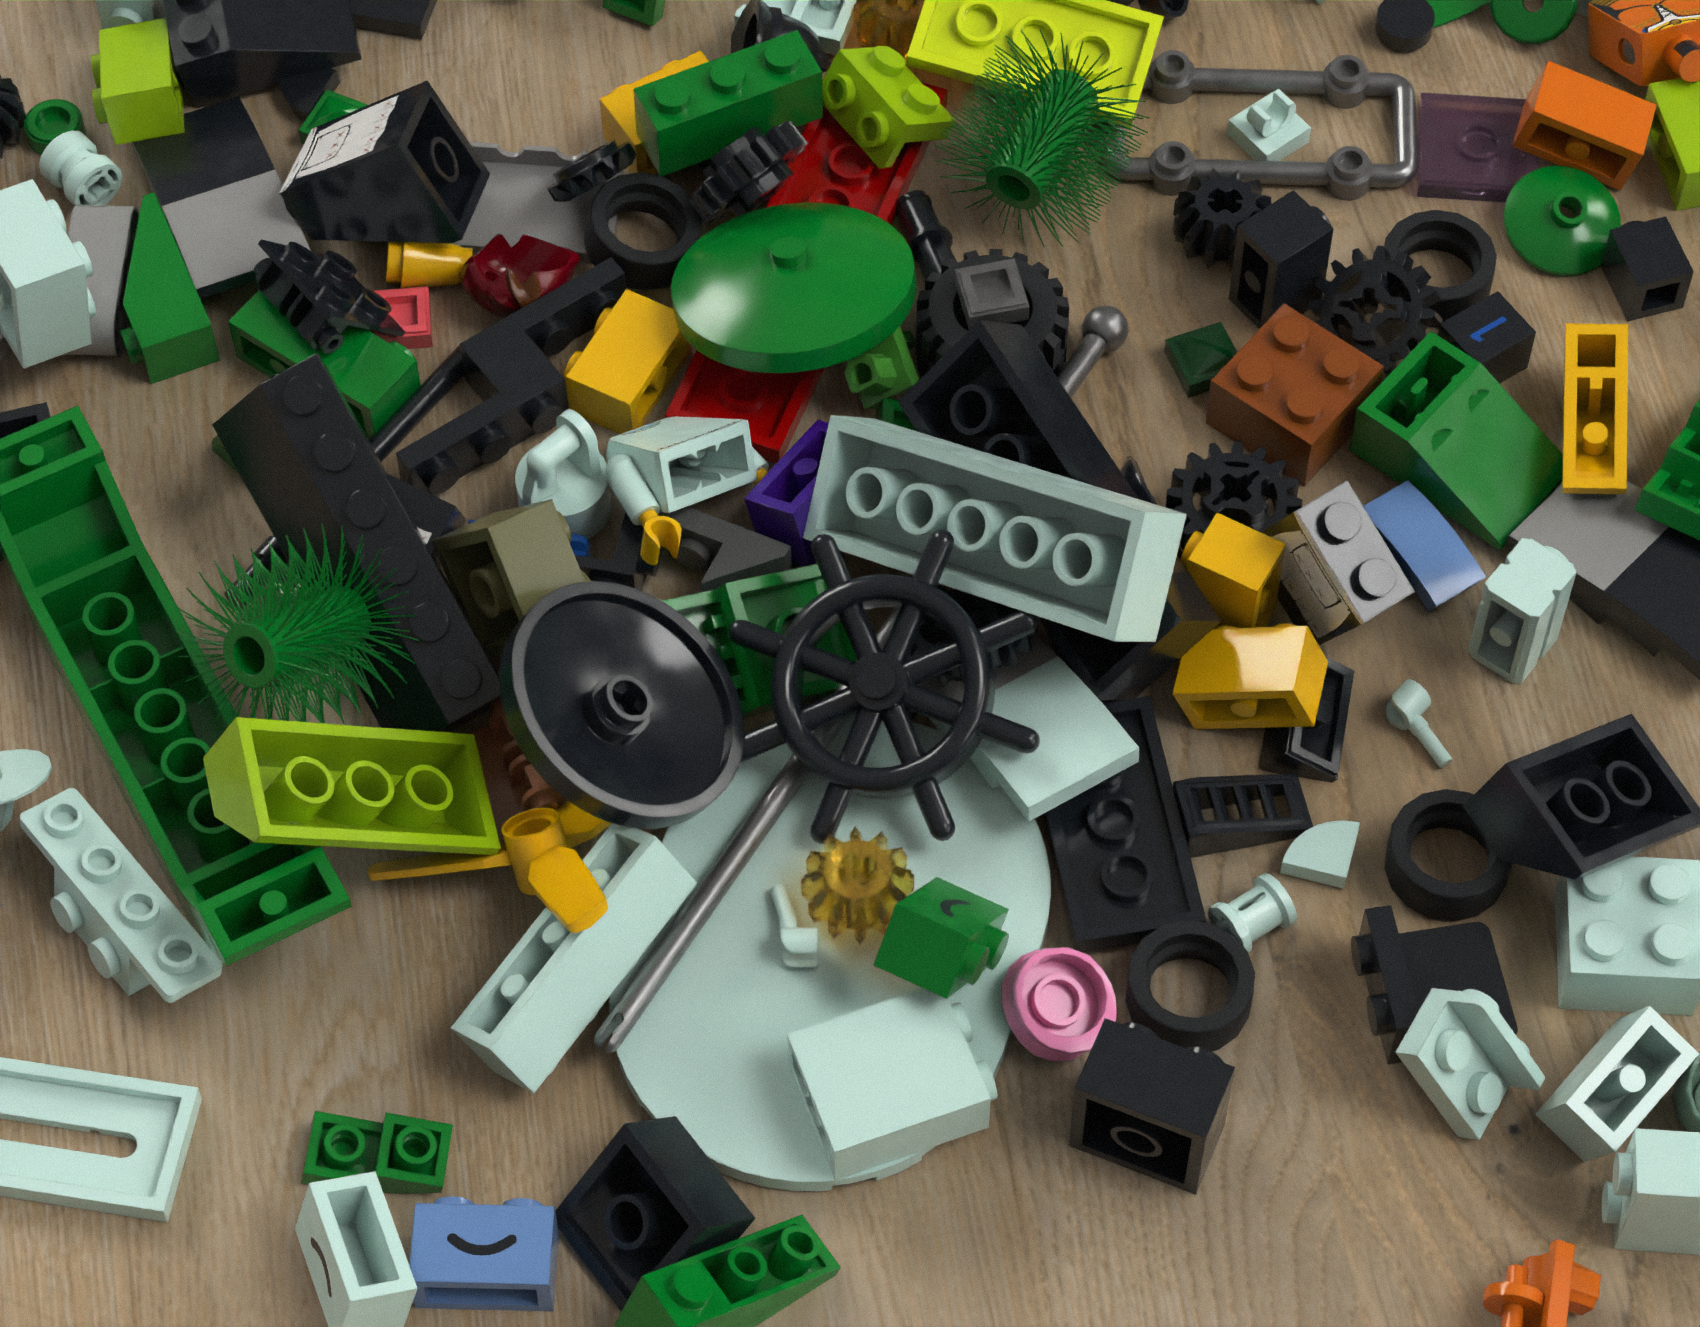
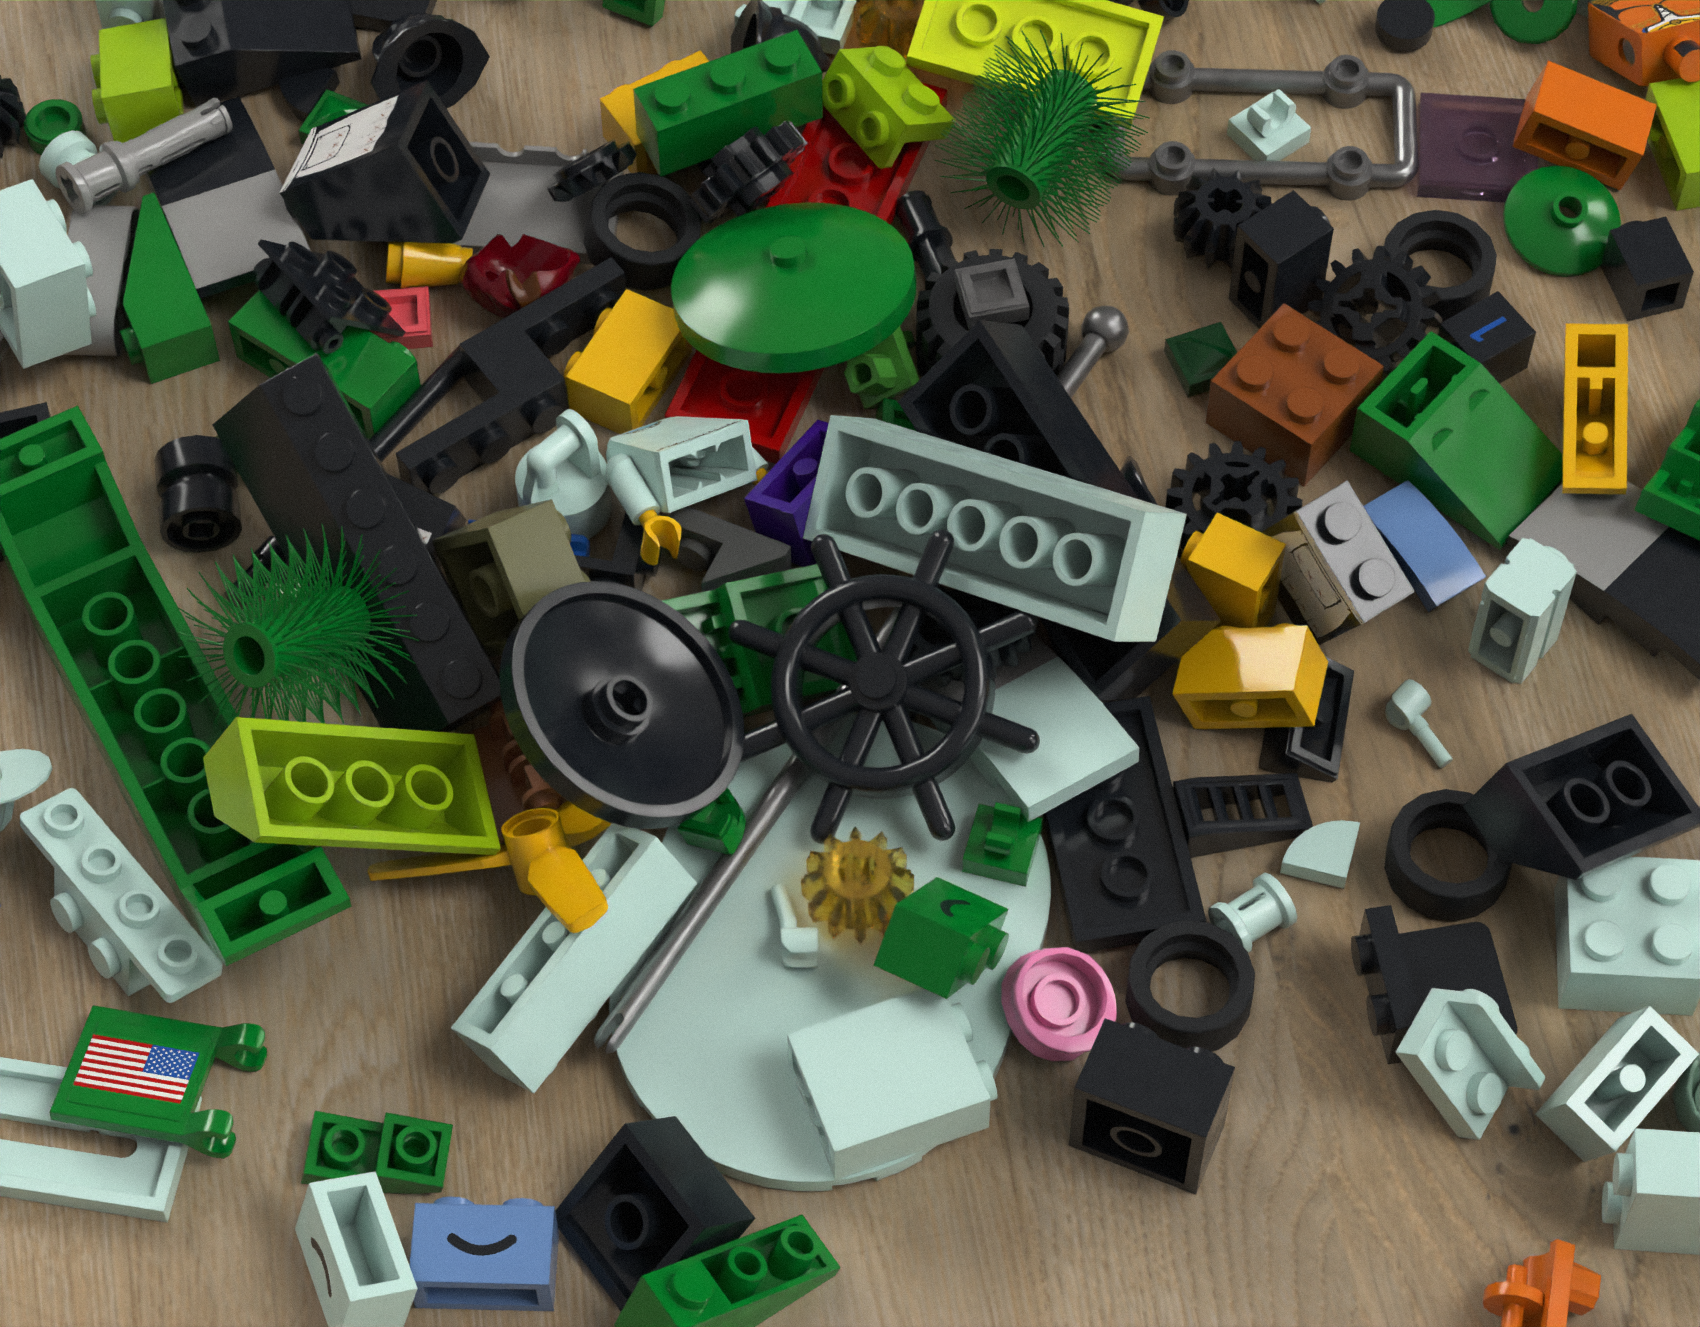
(122, 164): none -> light grey pin
(148, 1076): none -> green flag
(197, 494): none -> black wheel
(429, 49): none -> black piece
(717, 826): none -> green tile
(1002, 844): none -> green tile

